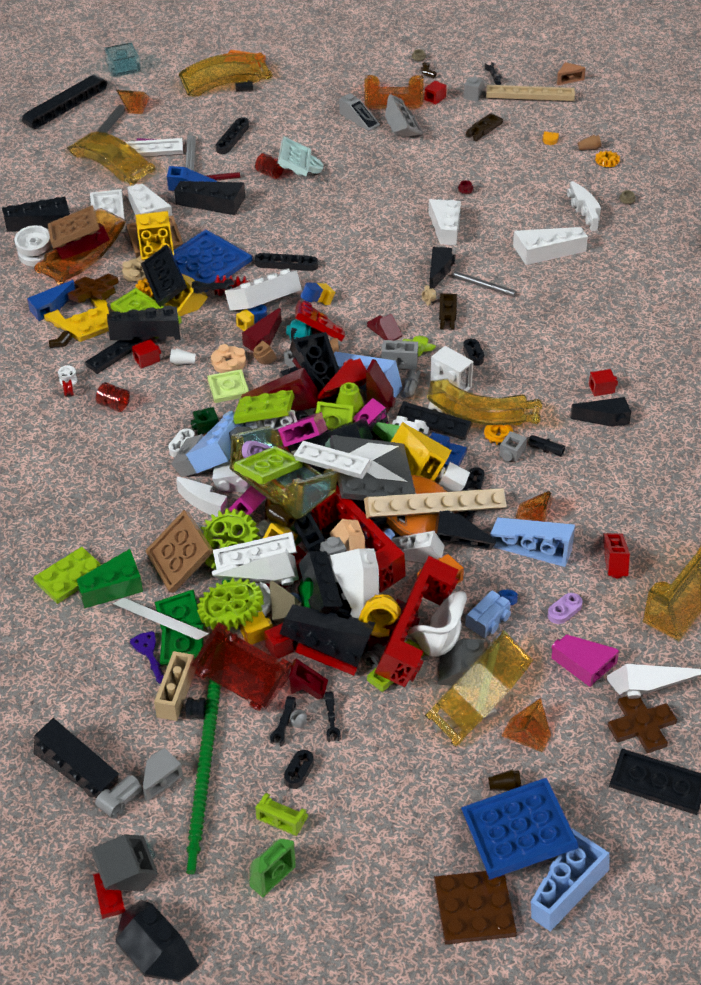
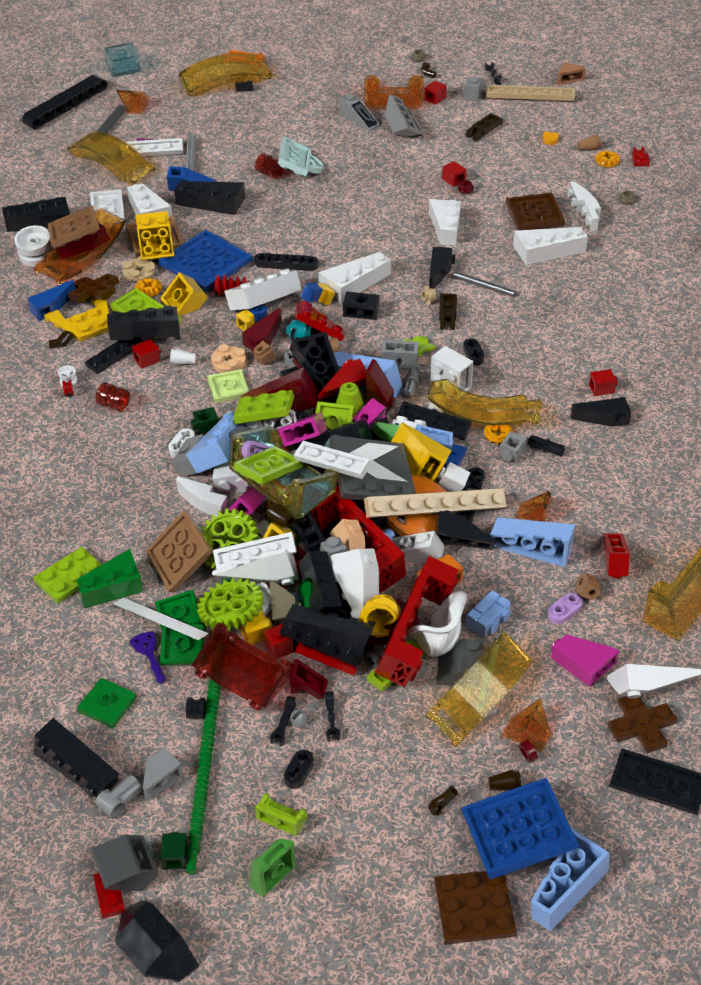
(106, 702): none -> green plate
(163, 275): black tile -> none
(174, 686): tan brick -> none
(174, 851): none -> dark green brick
(201, 286): black piece -> none
(225, 176): dark red bar -> none
(233, 135): black beam -> none
(356, 275): none -> white wedge
(361, 305): none -> black brick
(385, 327): slope -> none
(441, 801): none -> dark brown arm
(443, 437): none -> light blue plate
(453, 173): none -> red brick
(510, 595): blue tile -> none
(528, 750): none -> dark red tile
(535, 211): none -> reddish brown plate
(588, 586): none -> medium nougat piece
(640, 158): none -> red plate

